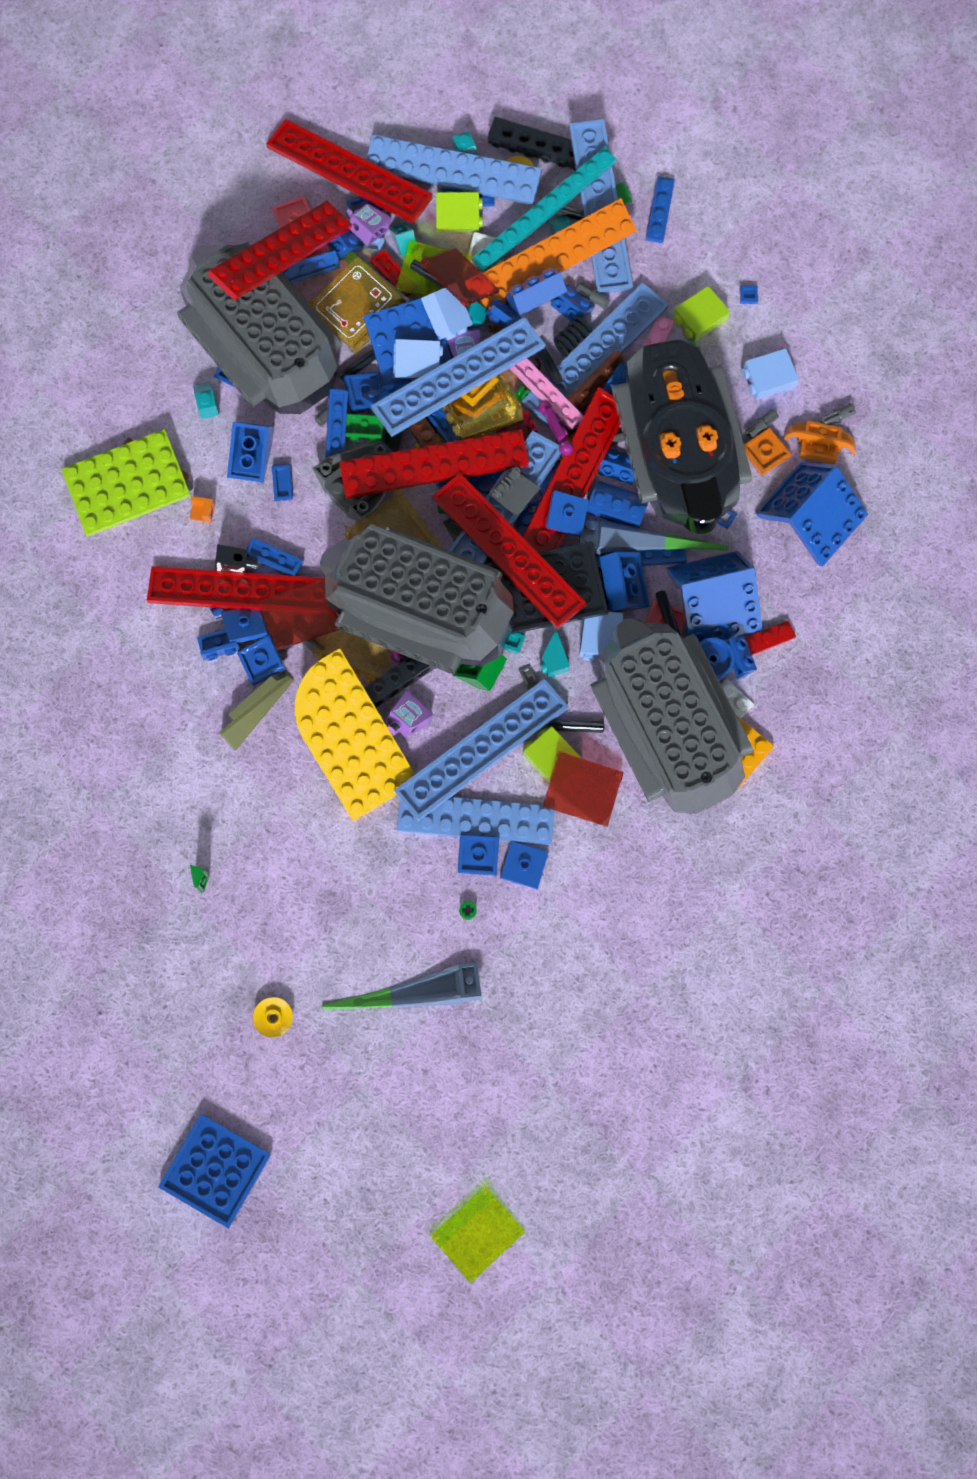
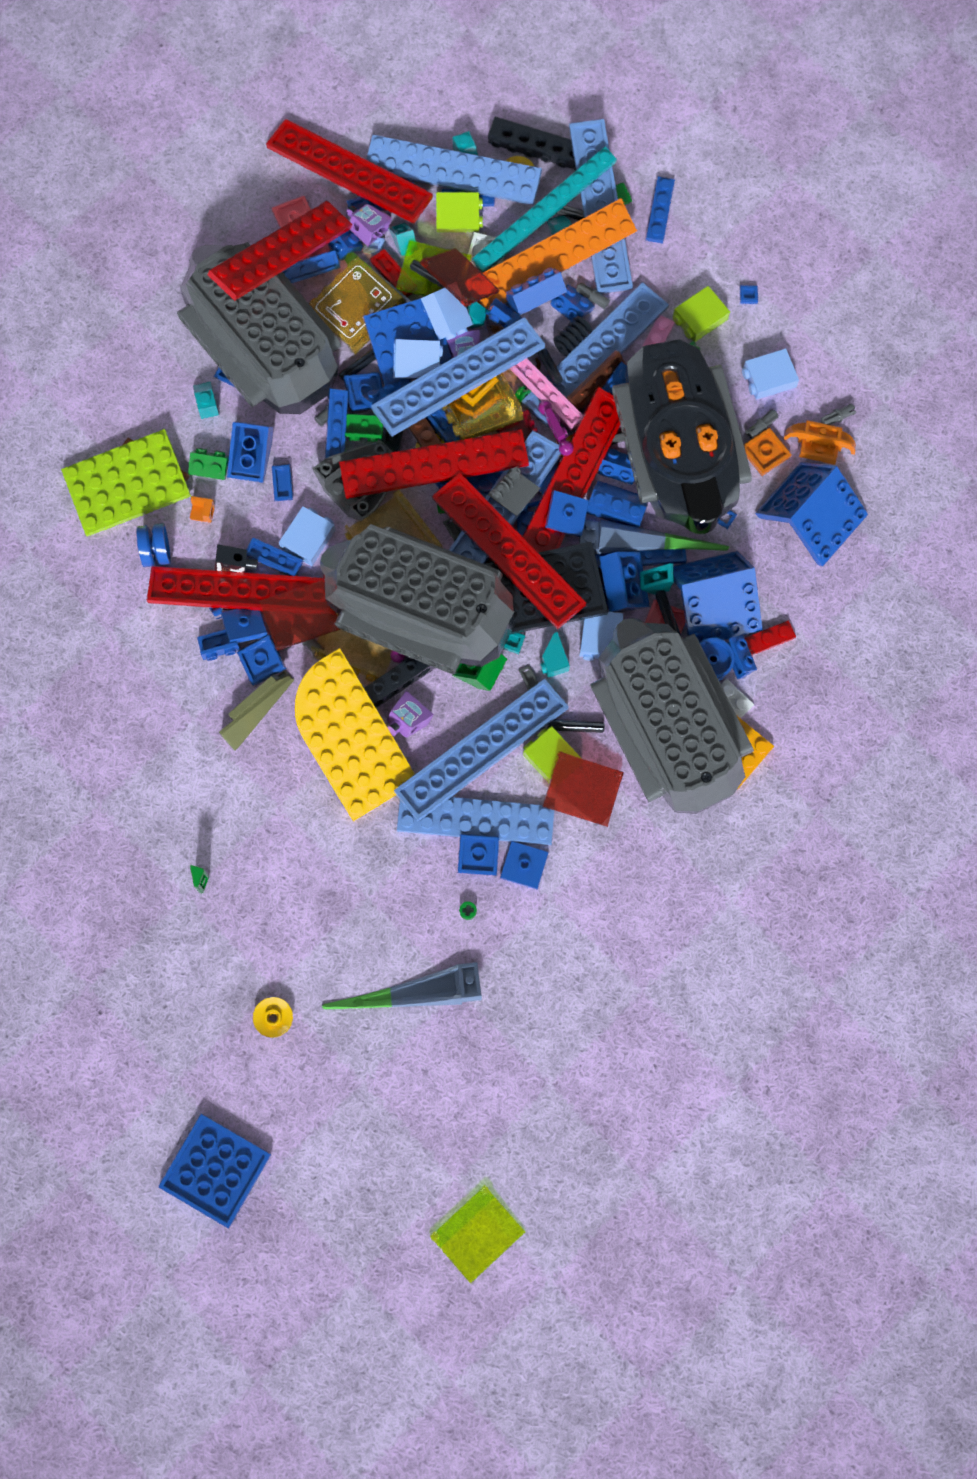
(153, 544): none -> blue wheel
(208, 464): none -> bracket
(307, 535): none -> light blue brick
(657, 579): none -> teal slope

